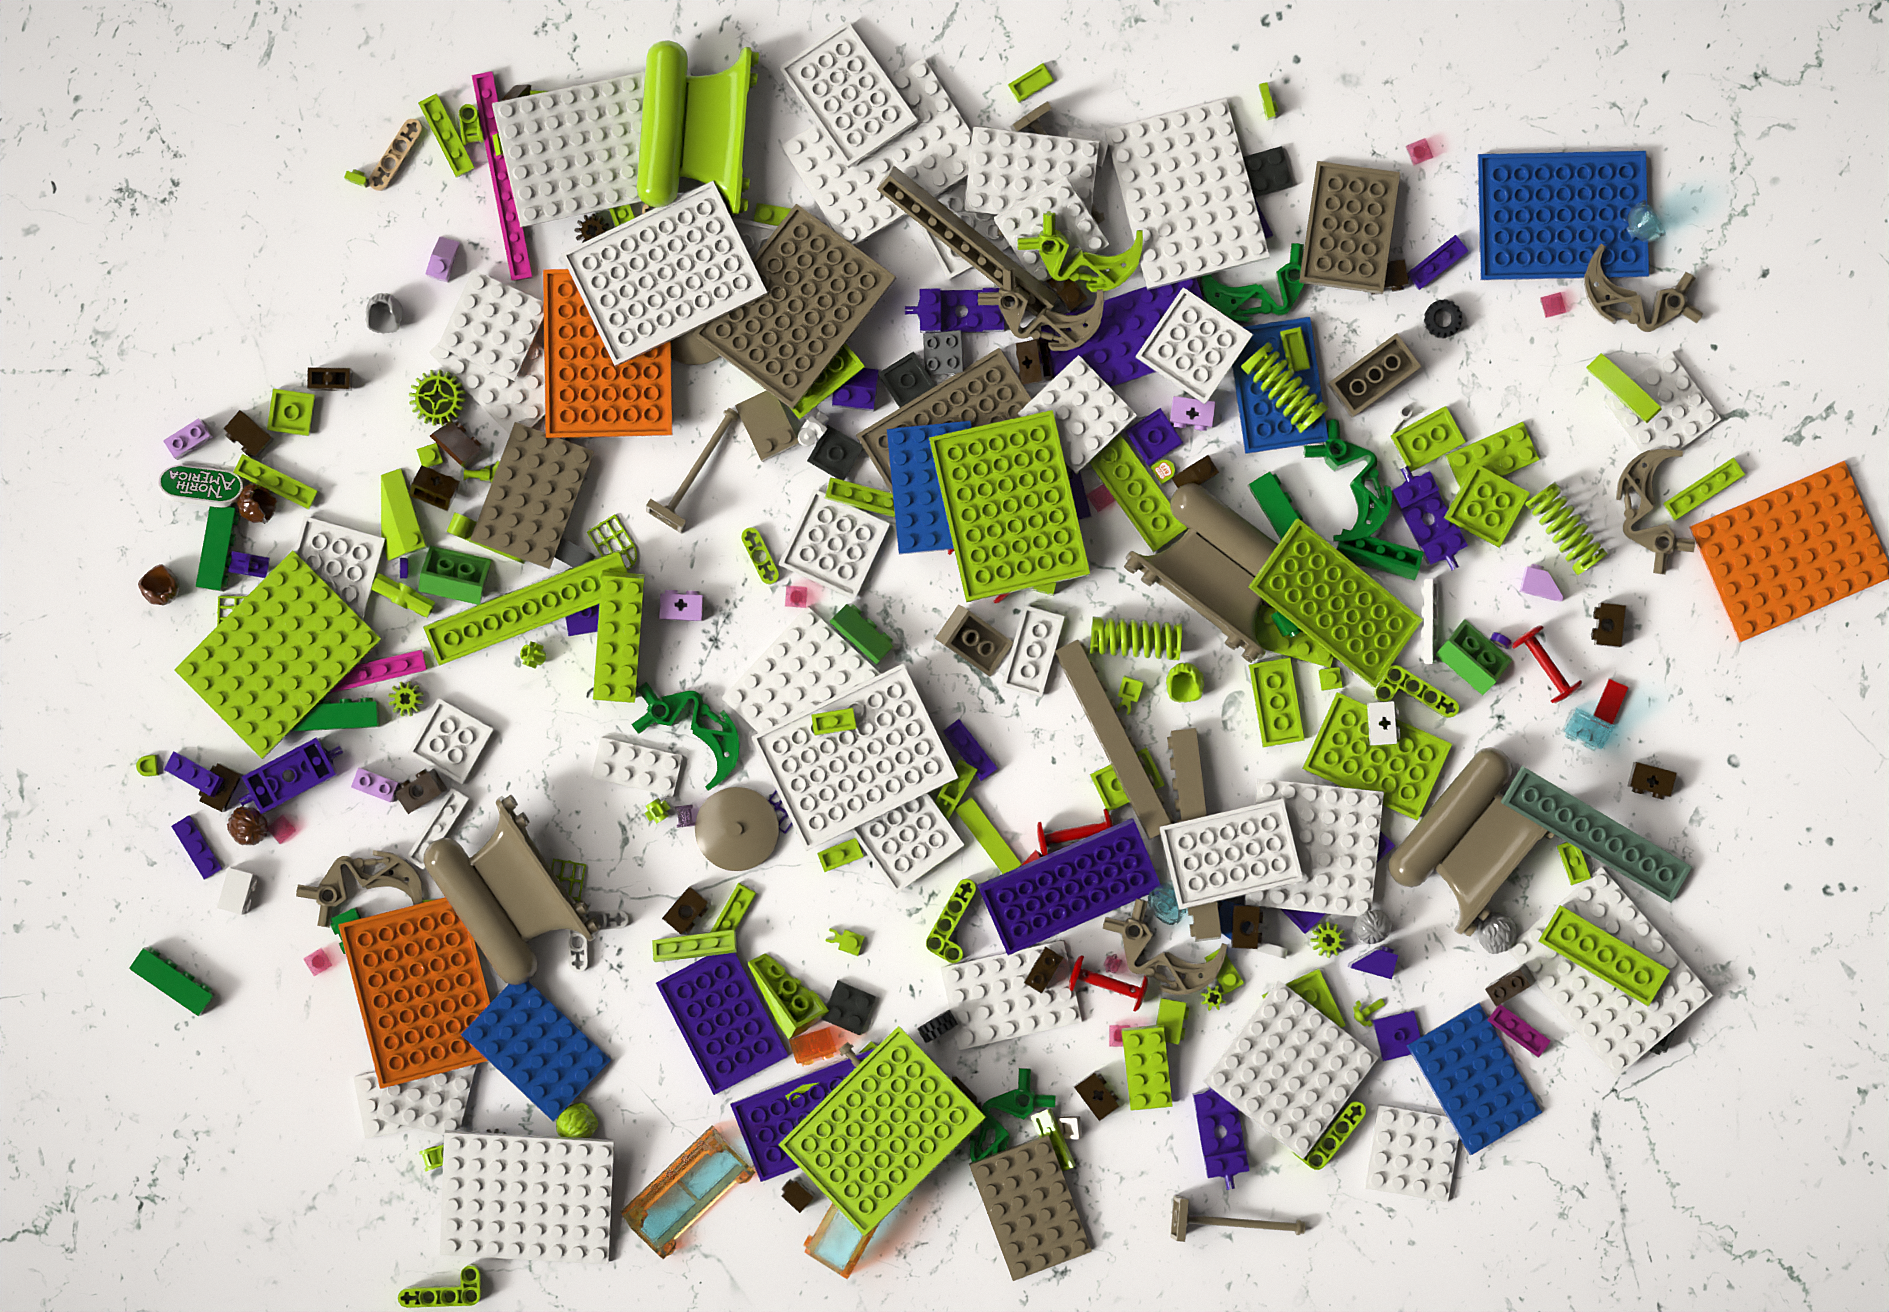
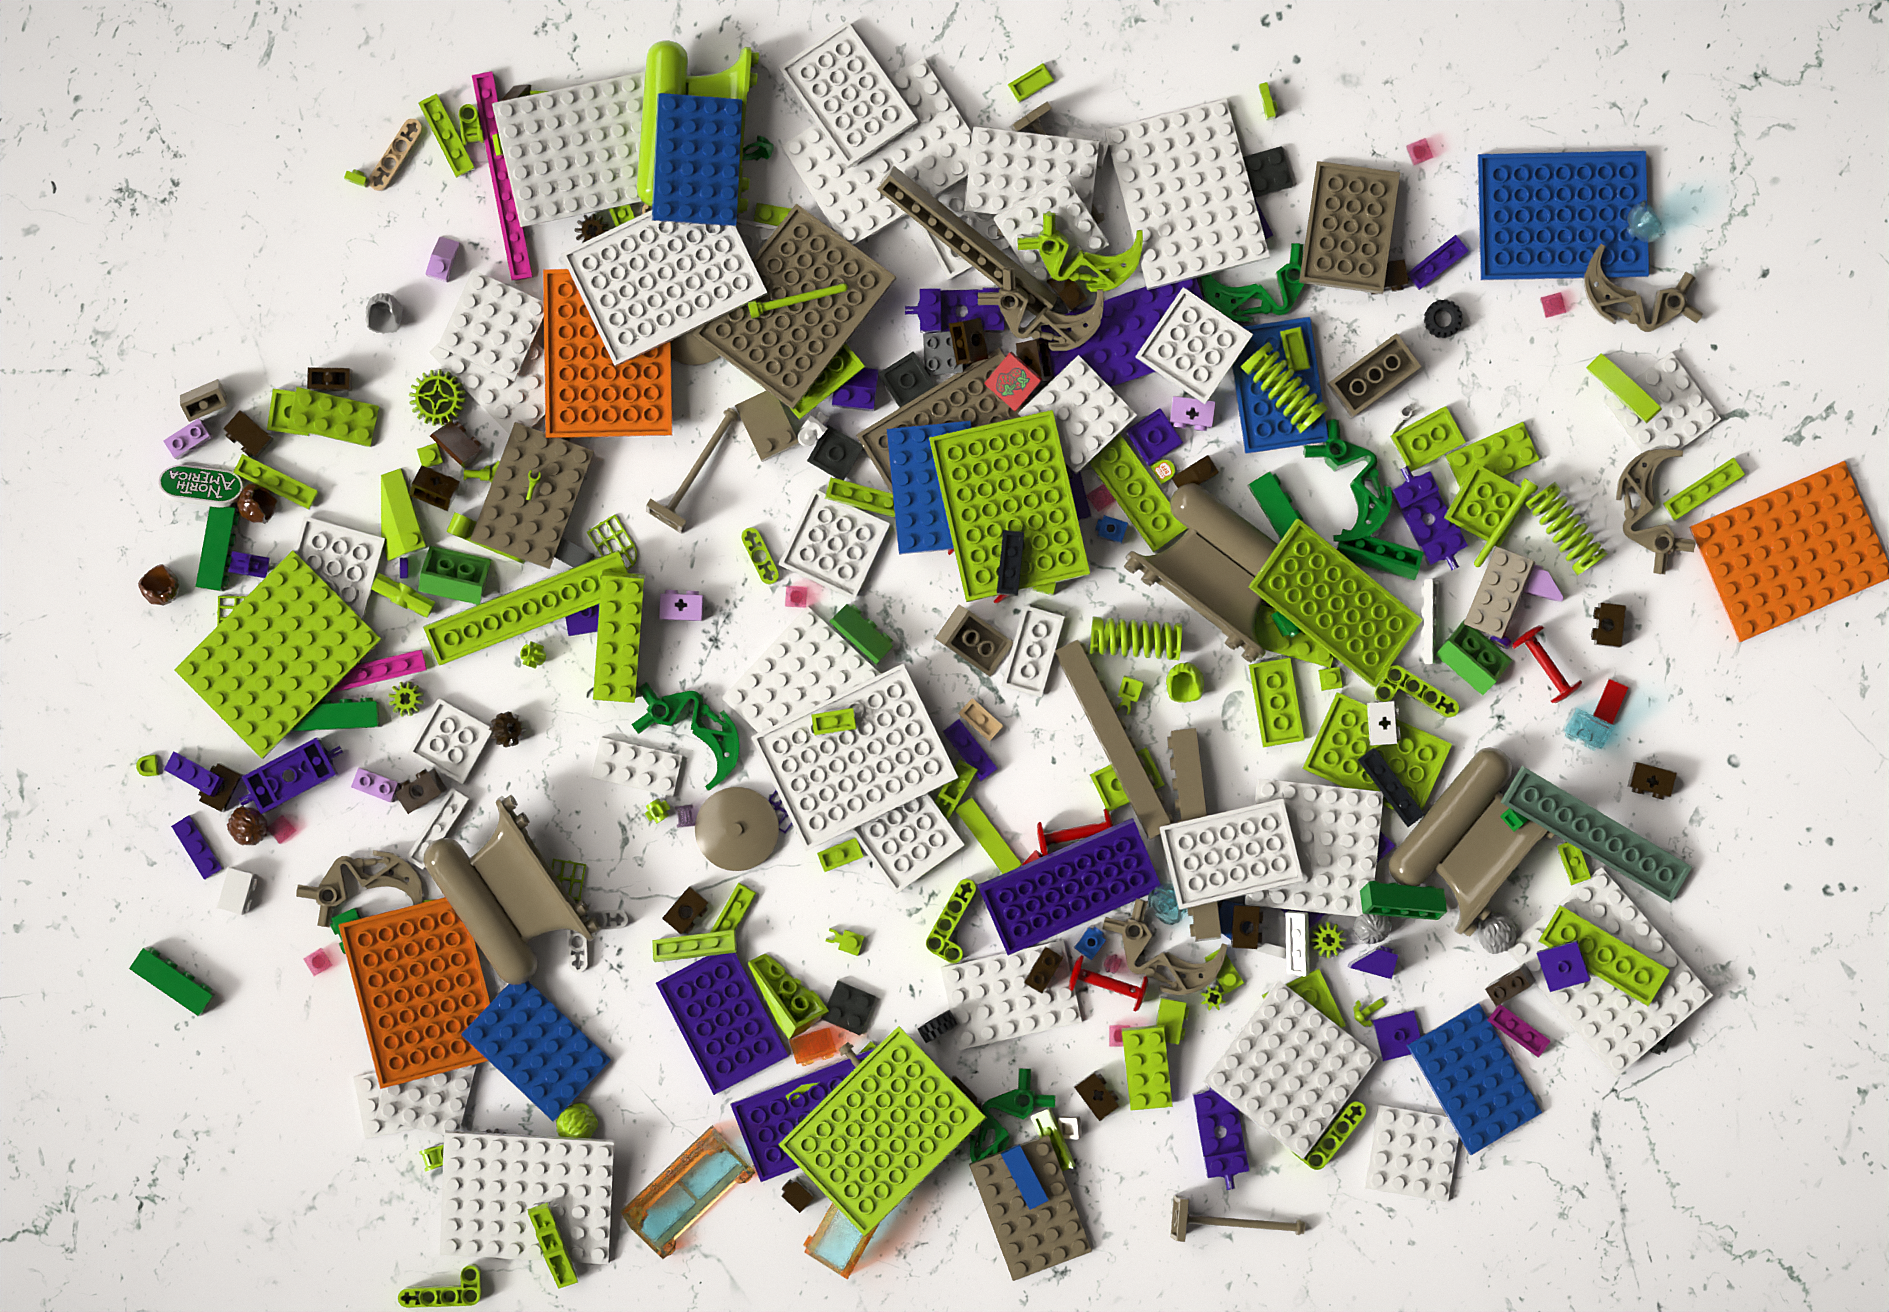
(203, 400): none -> dark tan brick
(333, 417): none -> lime plate
(507, 729): none -> dark brown gear
(533, 482): none -> lime hand
(553, 1245): none -> lime slope
(696, 159): none -> blue plate
(758, 308): none -> lime piece
(765, 149): none -> green piece
(968, 341): none -> dark brown brick
(980, 719): none -> tan plate
(1010, 563): none -> black plate
(1013, 381): none -> tile
(1024, 1176): none -> blue tile
(1084, 948): none -> blue brick
(1117, 535): none -> blue brick
(1297, 943): none -> white plate
(1390, 787): none -> black plate
(1403, 900): none -> green brick
(1499, 593): none -> plate
(1513, 819): none -> green tile
(1527, 488): none -> lime piece
(1563, 965): none -> dark purple plate

